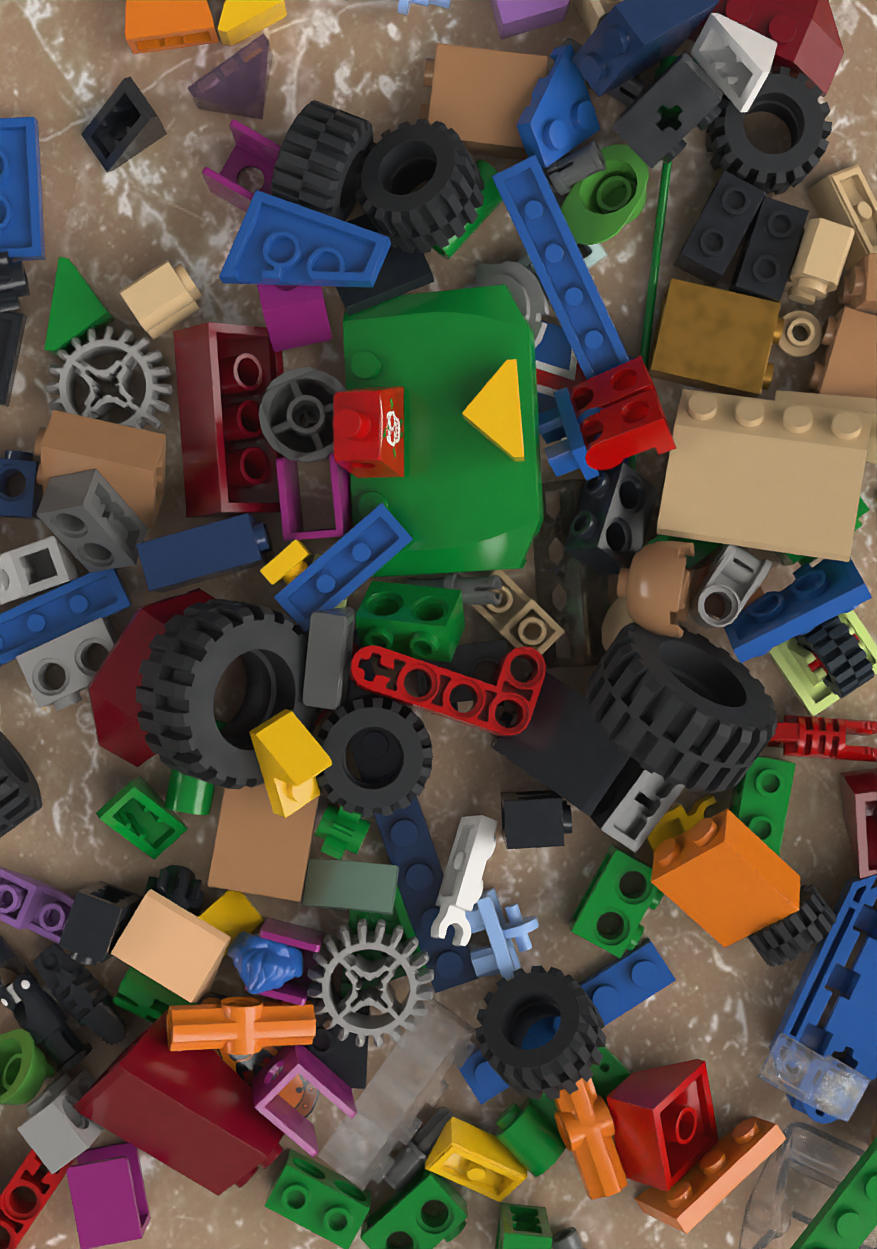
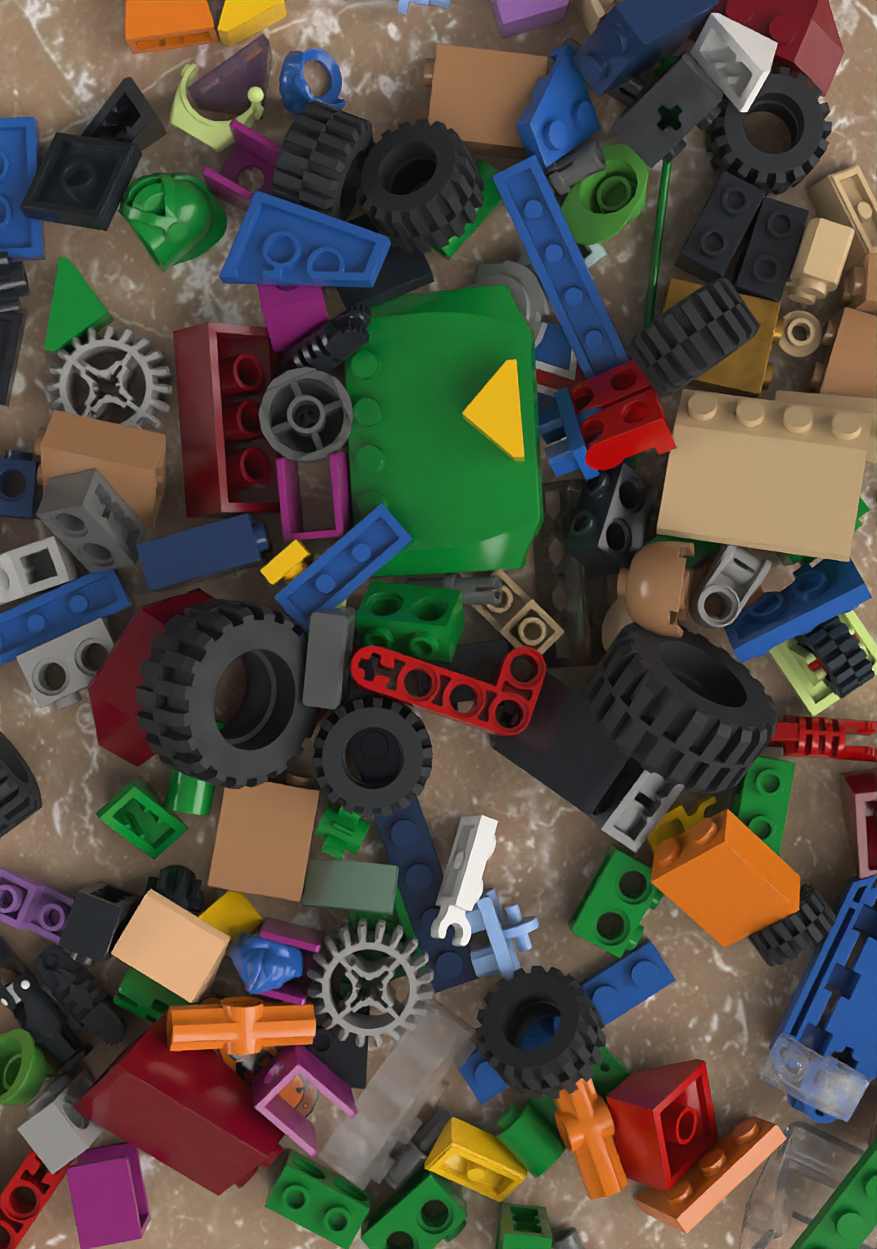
(81, 181): none -> black plate
(162, 298): tan brick -> none
(173, 217): none -> green helmet
(210, 132): none -> yellowish green helmet
(288, 762): yellow slope -> none
(295, 89): none -> blue piece
(329, 343): none -> black hinge
(370, 430): red torso -> none
(534, 819): black brick -> none
(693, 336): none -> black tyre

